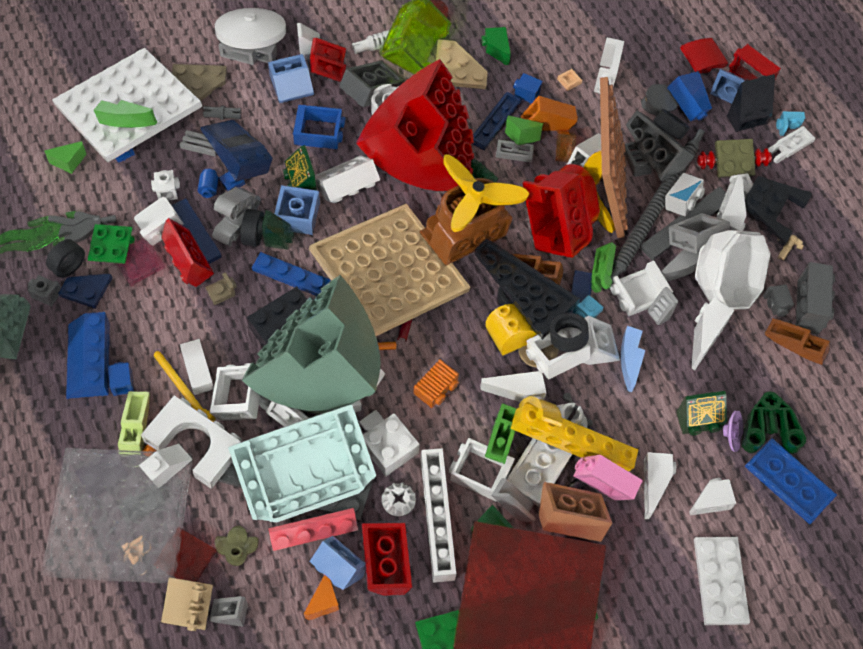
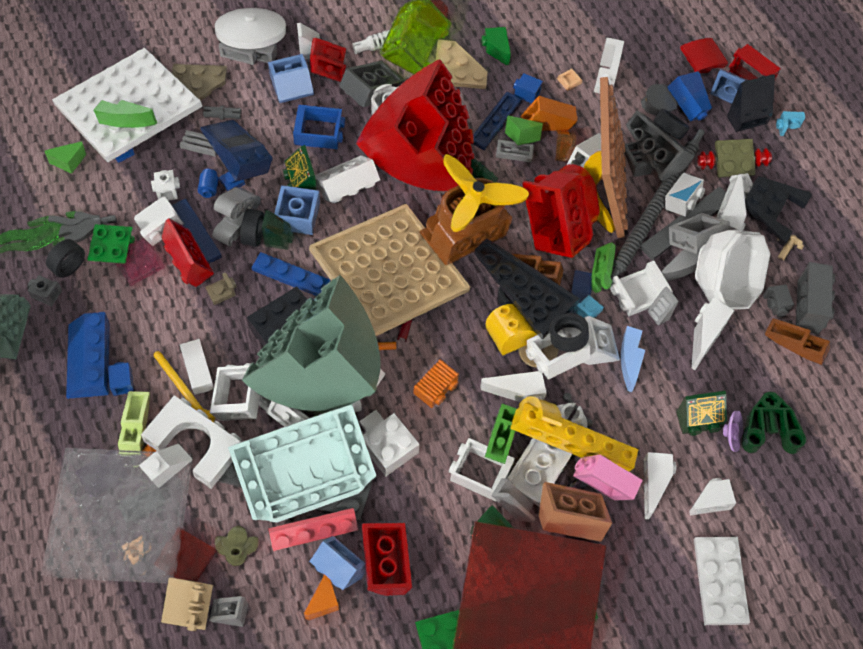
(85, 289): dark blue wing -> none
(398, 508): white gear -> none
(438, 516): white brick -> none
(790, 481): blue tile -> none
(792, 143): white hinge -> none

